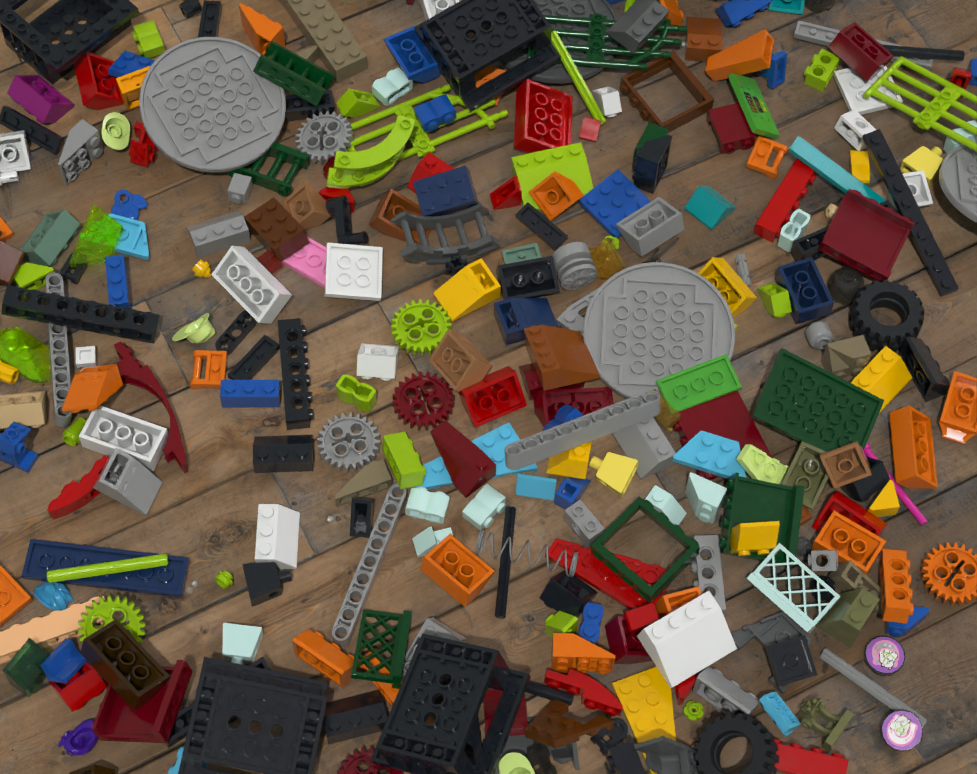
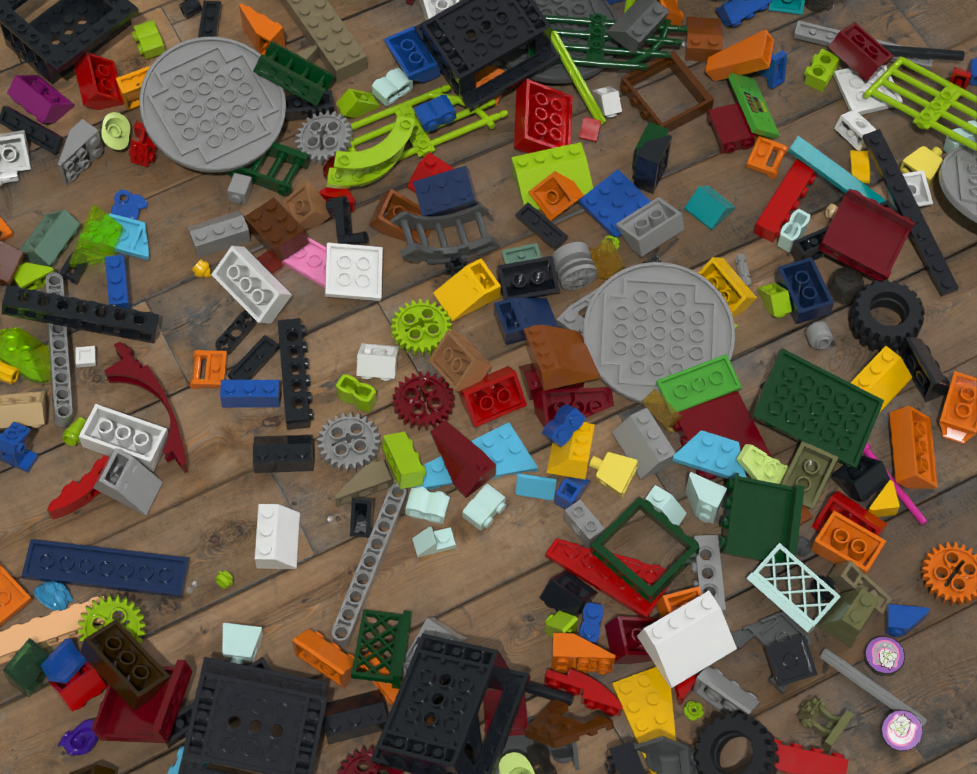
(92, 387): orange slope -> none
(107, 568): lime axle -> none
(128, 63): blue plate -> none
(197, 331): yellowish green piece -> none
(264, 581): black torso -> none
(456, 570): orange slope -> none
(478, 549): light grey piece -> none
(505, 563): black axle -> none
(507, 194): red slope -> none
(582, 430): light grey beam -> none
(616, 735): black plate -> none
(641, 617): red slope -> none
(754, 537): yellow slope -> none
(780, 713): medium azure bracket -> none
(831, 554): light grey brick -> none
(846, 356): dark tan slope -> none
(846, 464): medium nougat slope -> none
(895, 586): orange brick -> none

